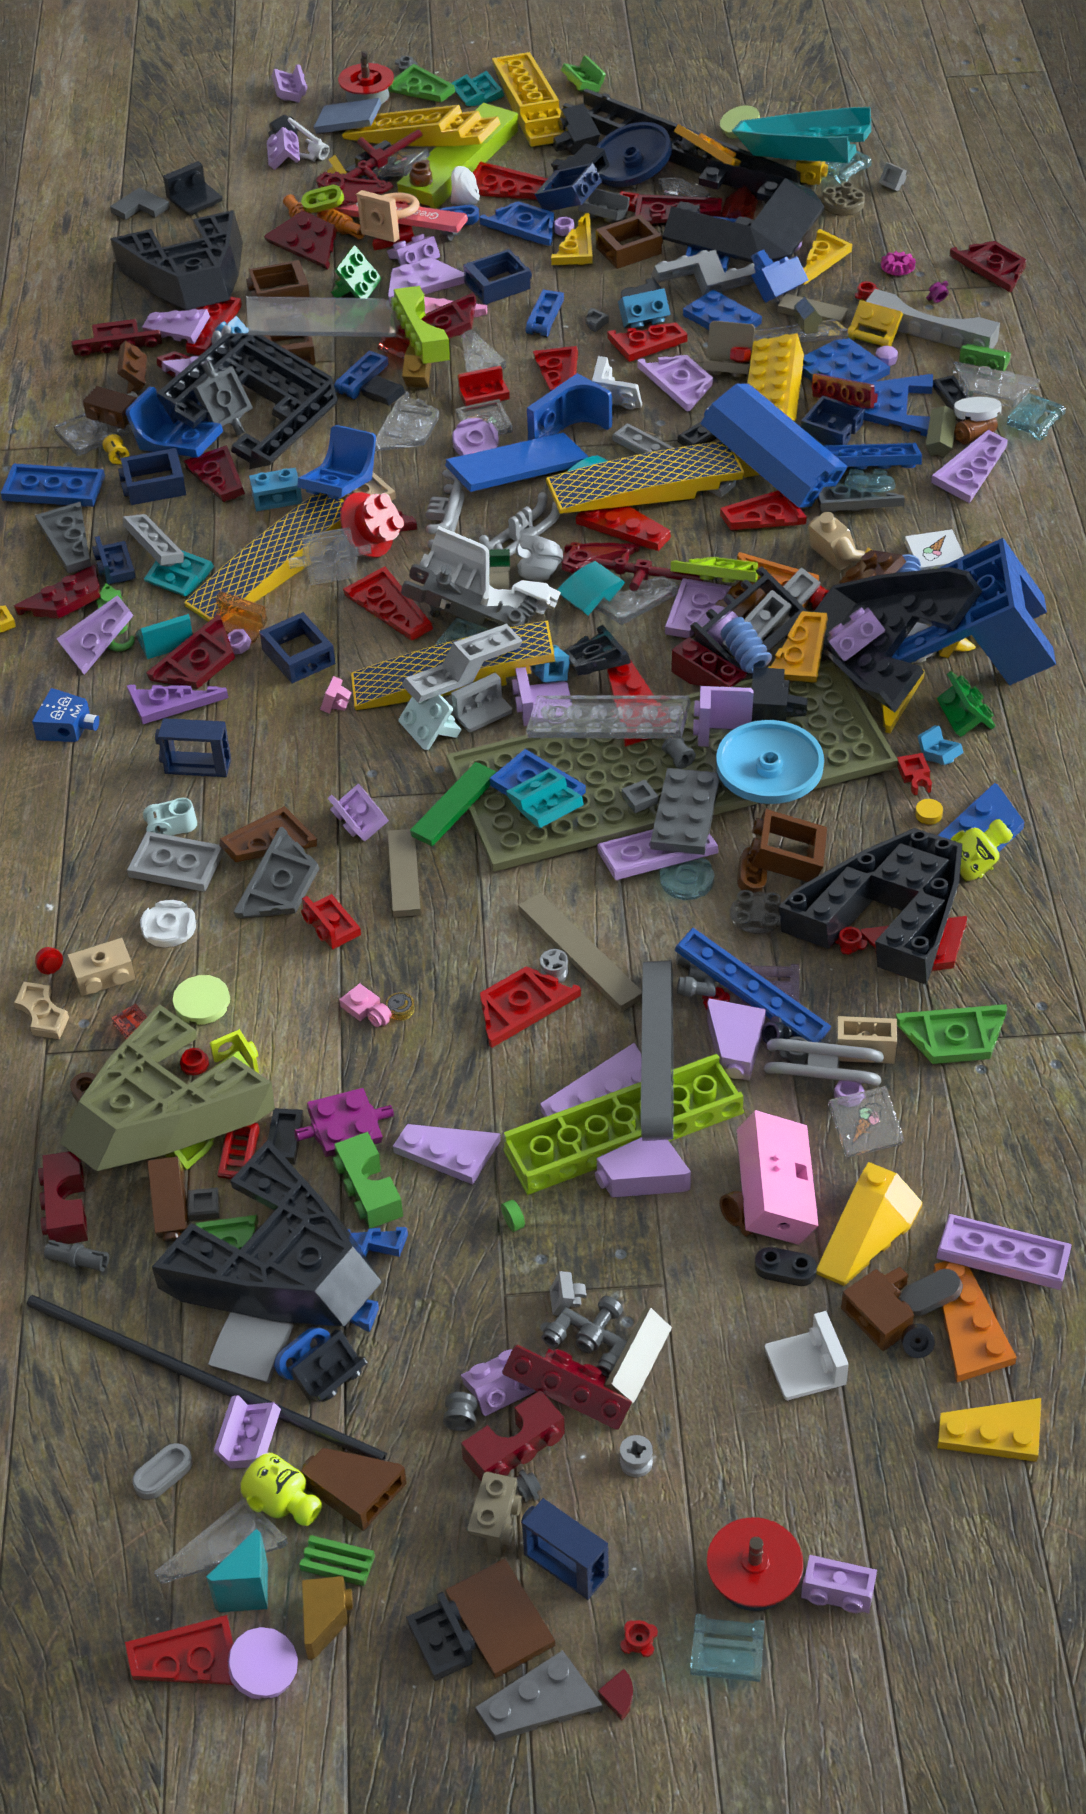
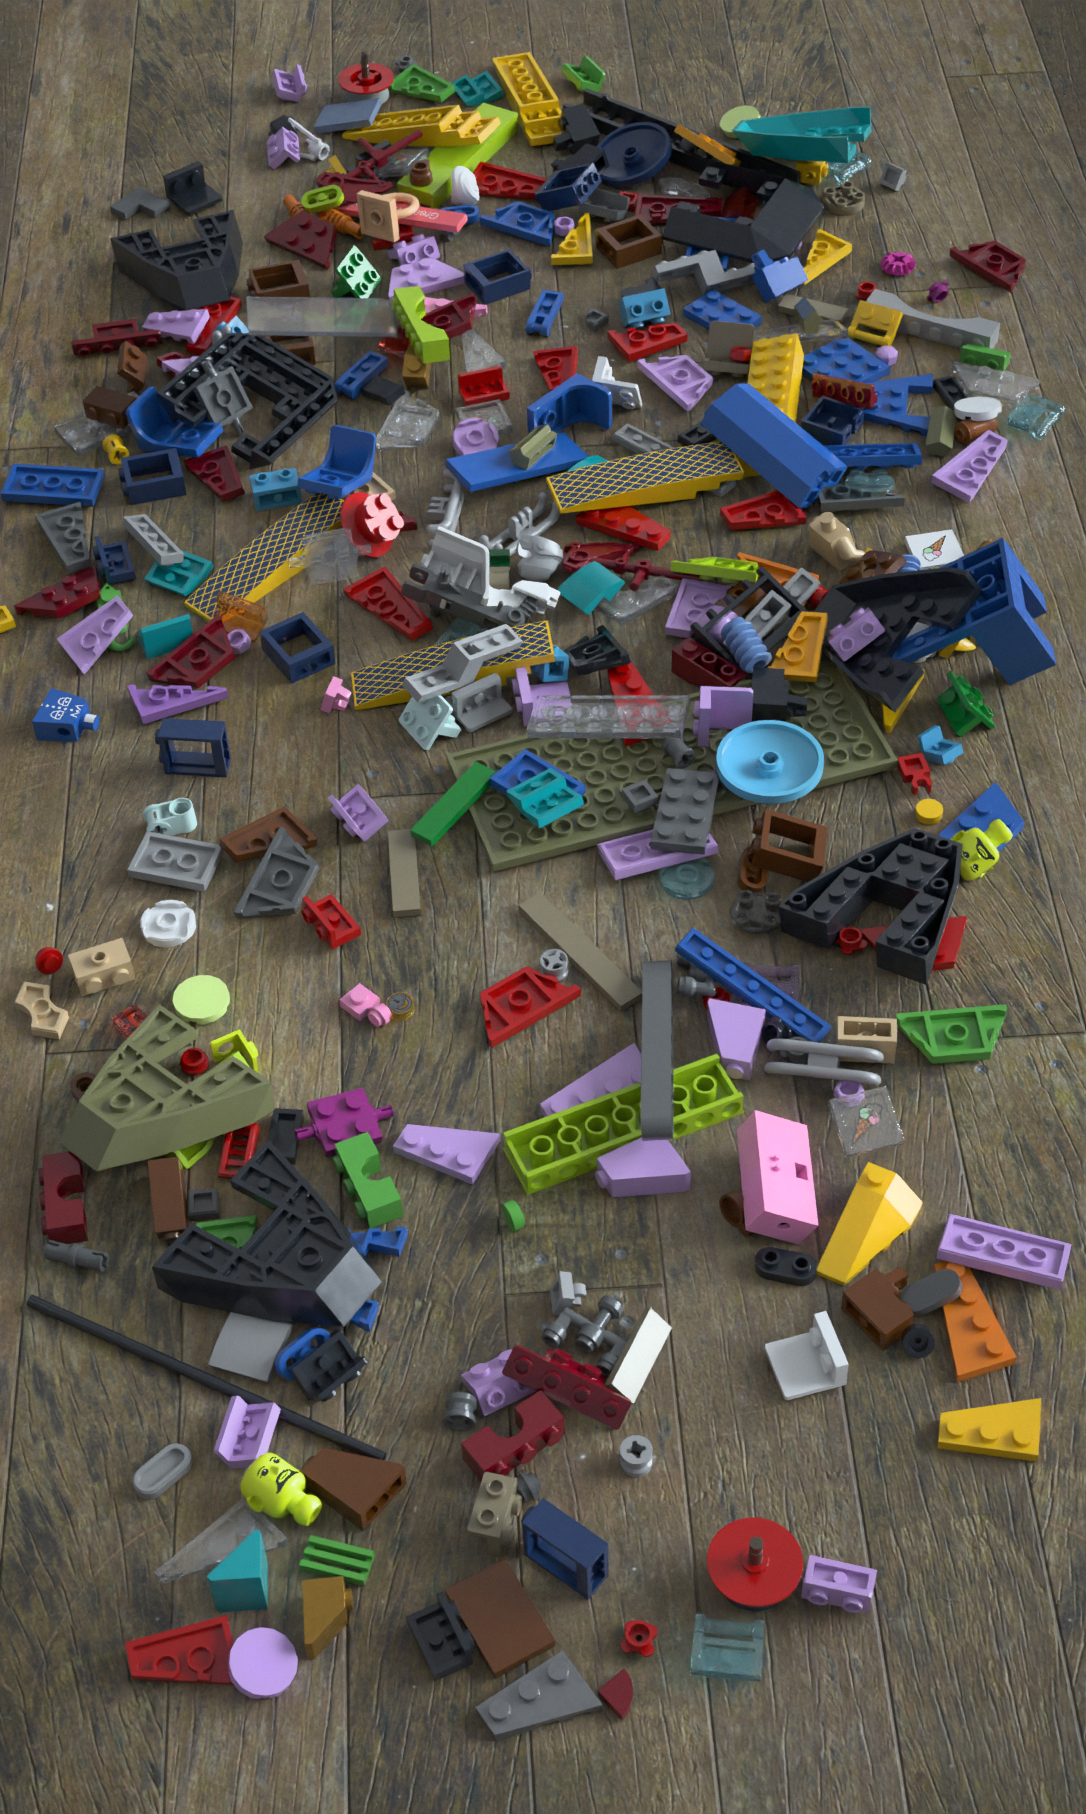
(533, 446): none -> olive piece

